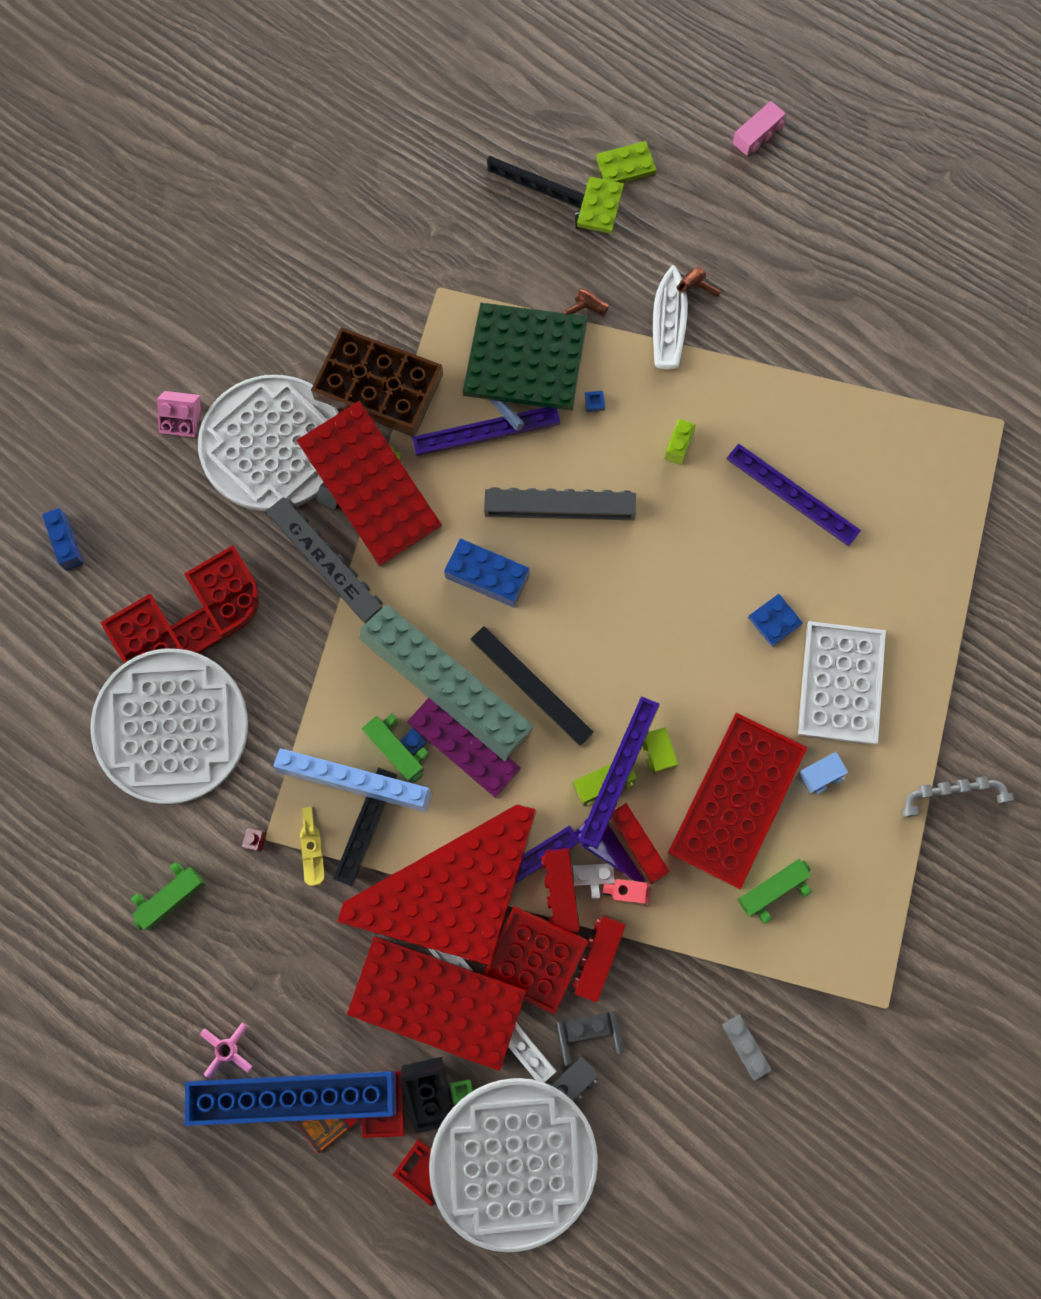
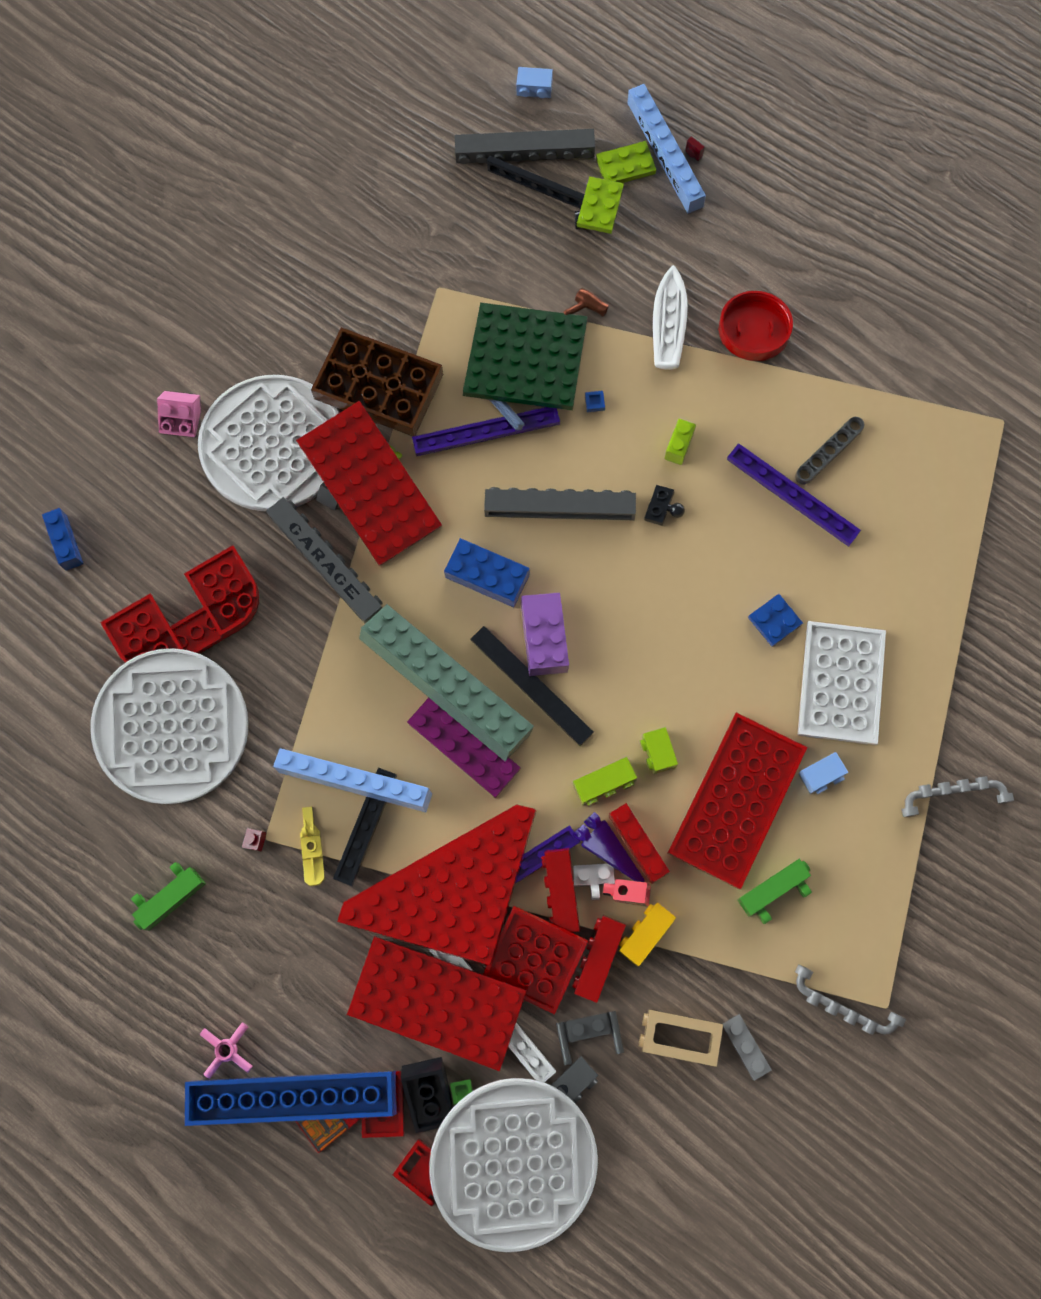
(393, 749): bright green brick -> none
(413, 741): blue plate -> none
(525, 146): none -> dark grey brick
(534, 82): none -> light blue brick
(544, 634): none -> medium lavender brick
(619, 773): dark purple plate -> none
(646, 933): none -> yellow brick
(648, 1045): none -> tan piece
(661, 504): none -> black plate
(666, 148): none -> light blue brick
(694, 148): none -> dark red plate
(695, 278): copper piece -> none
(755, 325): none -> red piece
(759, 128): bright pink brick -> none
(827, 458): none -> dark grey beam
(850, 1015): none -> light grey bar

